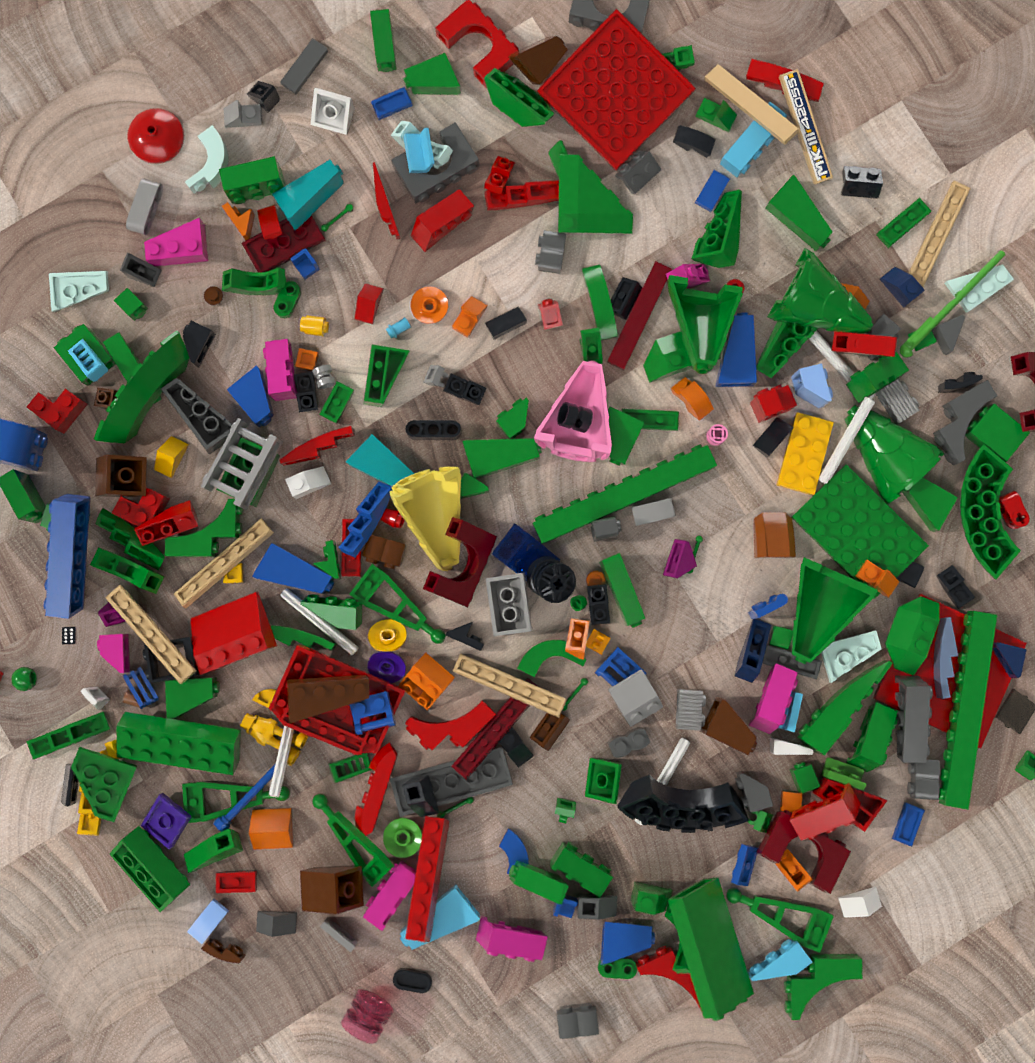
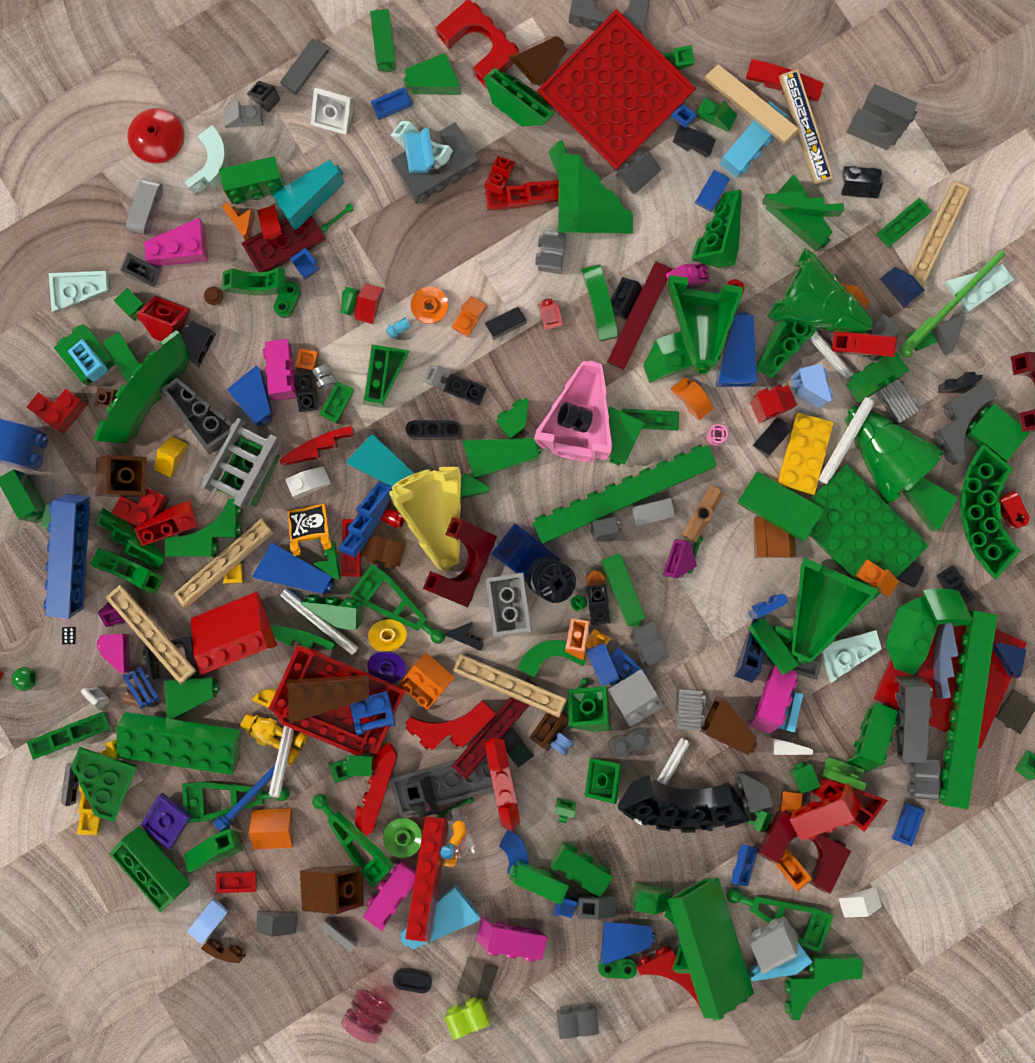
(163, 317): none -> red slope
(307, 525): none -> flag
(314, 325): yellow brick -> none
(349, 300): none -> green cone
(357, 765): none -> green brick
(383, 205): red piece -> none
(441, 219): red wedge -> none
(461, 839): none -> torso
(467, 1018): none -> lime brick
(477, 978): none -> clear smoke piece
(502, 783): none -> red brick
(562, 744): none -> medium blue wheel
(589, 709): none -> green slope
(591, 345): green slope -> none
(602, 664): none -> blue tile
(649, 643): none -> dark grey brick
(684, 115): none -> blue slope
(709, 504): none -> medium nougat piece
(773, 646): none -> green tile
(774, 944): none -> light grey slope
(780, 506): none -> green tile
(797, 204): none -> green slope
(834, 716): green wedge -> none
(894, 114): none -> dark grey arch
(947, 606): none -> green slope

